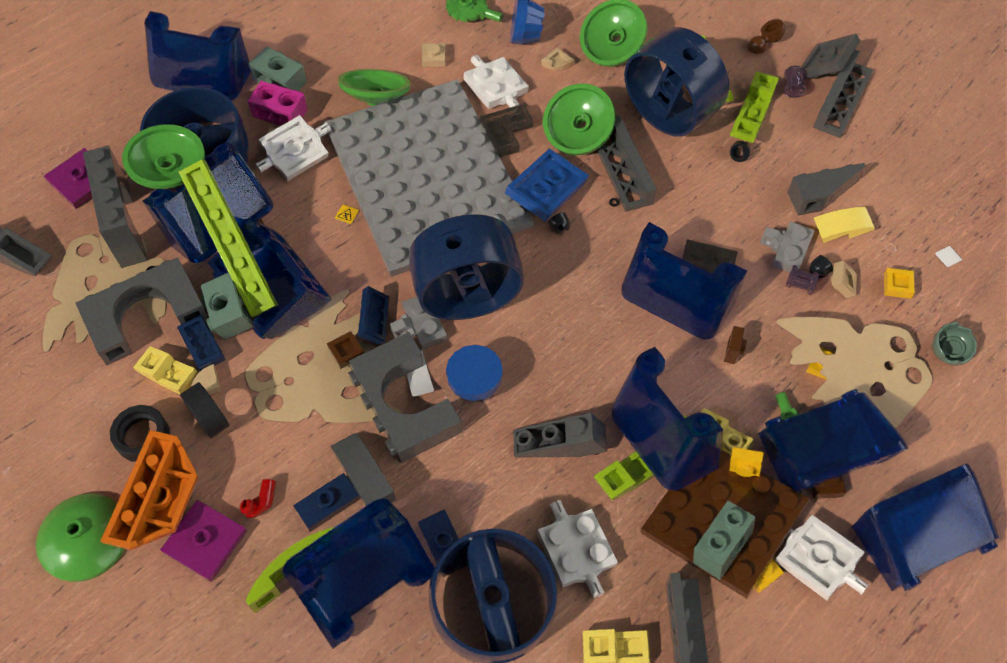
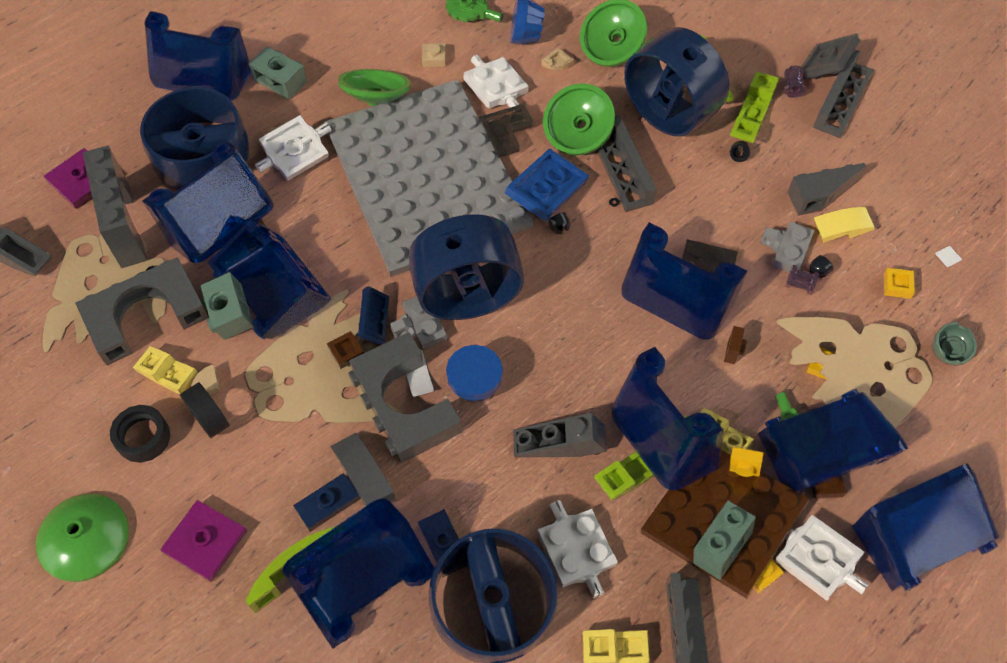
(153, 494): orange wedge -> none
(159, 154): bright green dish -> none
(201, 343): dark blue plate -> none
(228, 238): lime plate -> none
(258, 505): red arm -> none
(276, 103): dark pink brick -> none
(346, 214): yellow sticker -> none
(771, 32): reddish brown plate -> none
(844, 279): tan plate -> none

